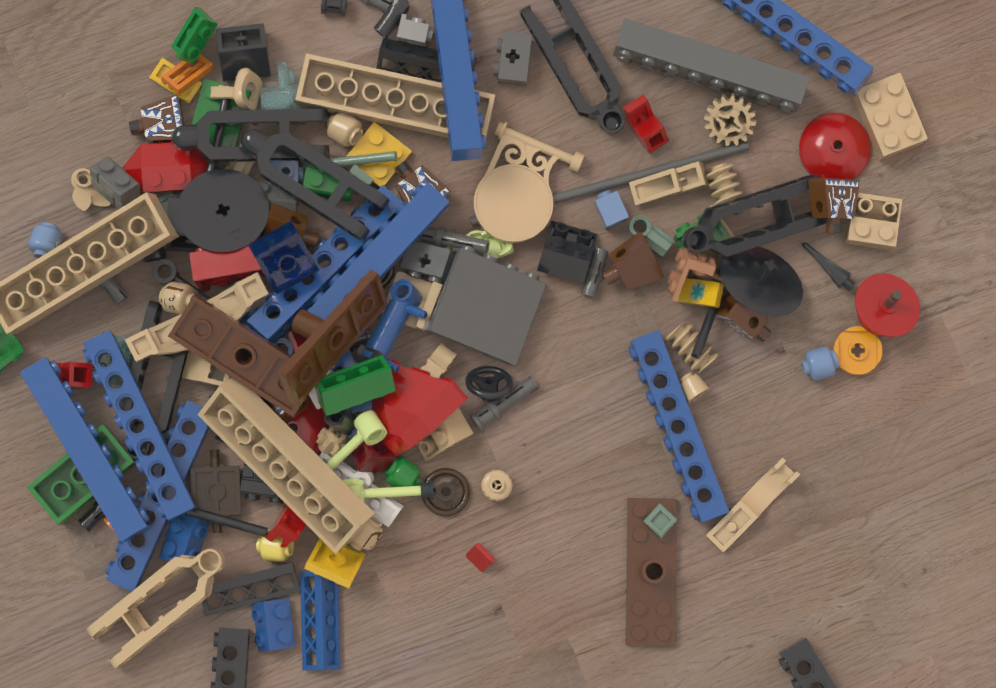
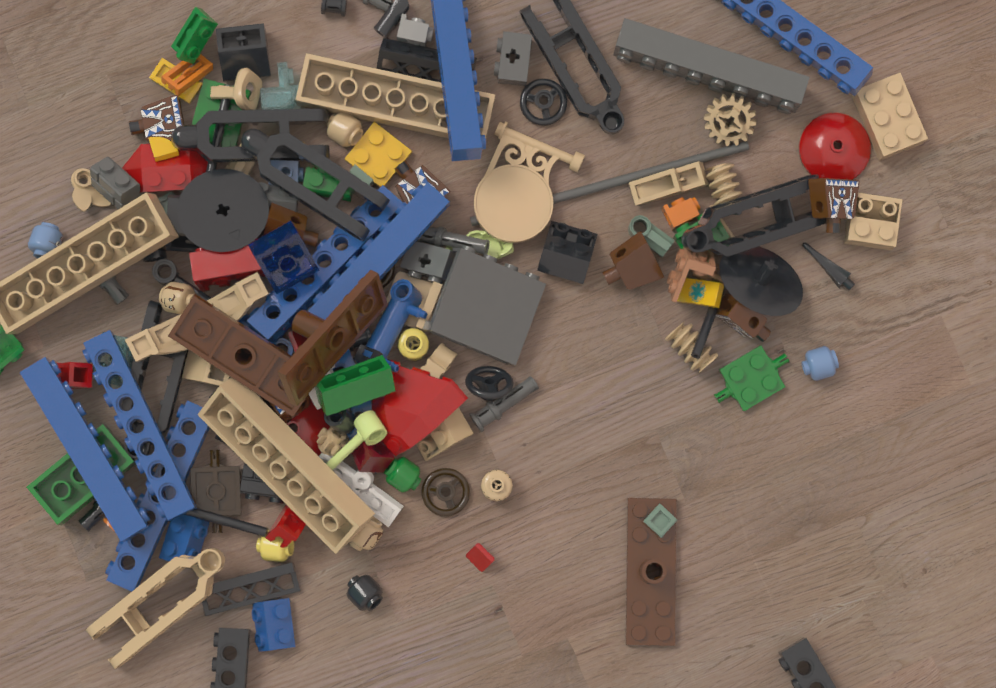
(162, 148): none -> yellow tile
(324, 620): blue fence -> none
(336, 567): yellow plate -> none
(357, 487): yellowish green piece -> none
(359, 159): sand green bar -> none
(364, 592): none -> black head
(408, 337): none -> light yellow head
(549, 95): none -> black piece
(594, 272): dark grey pin -> none
(610, 209): medium blue brick -> none
(644, 124): red brick -> none
(654, 344): blue brick -> none
(681, 212): none -> orange brick
(693, 387): tan hat -> none
(751, 378): none -> green plate
(752, 505): tan piece -> none
(867, 341): light orange plate -> none
(887, 305): red piece -> none

